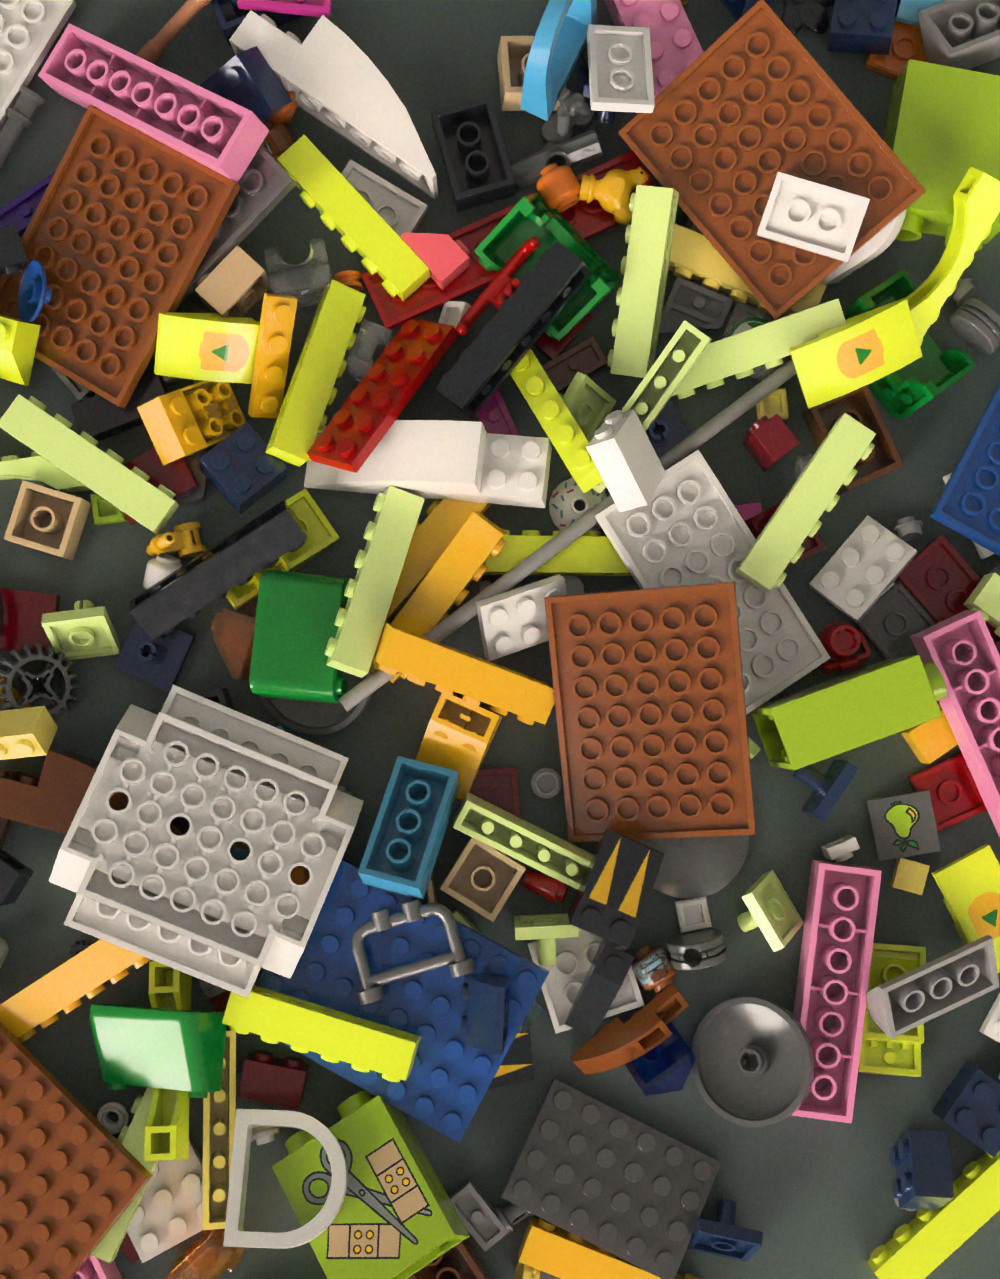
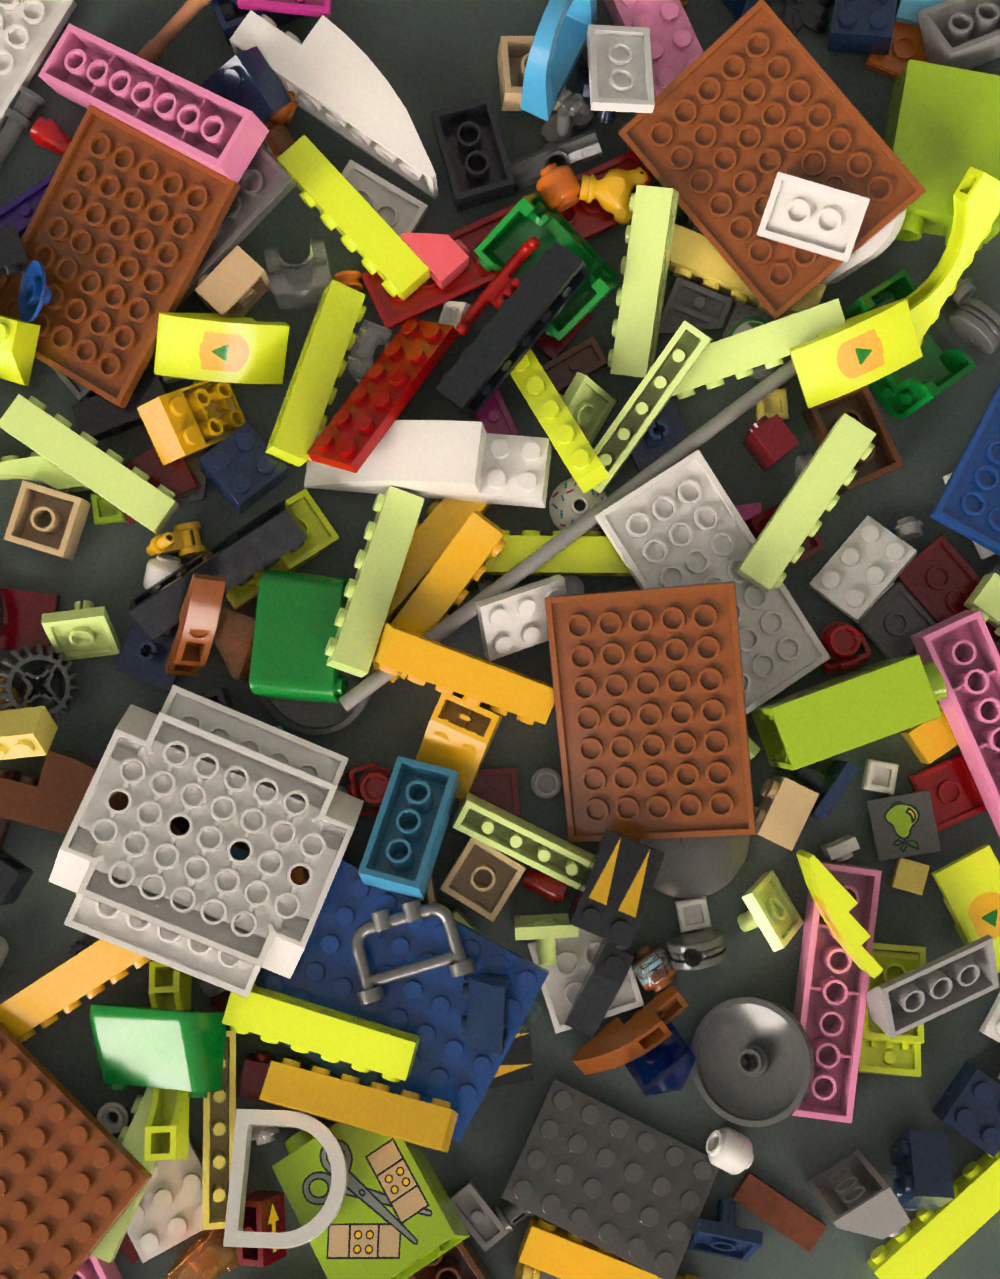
(49, 136): none -> red cone
(196, 625): none -> dark orange slope
(263, 1214): none -> dark red brick
(272, 355): yellow plate -> none
(360, 1105): none -> yellow brick
(370, 786): none -> red piece
(626, 460): white brick -> none
(729, 1150): none -> white head
(779, 1211): none -> copper tile
(783, 810): none -> tan brick
(834, 907): none -> neon yellow slope
(859, 1198): none -> light grey slope
(879, 776): none -> white tile

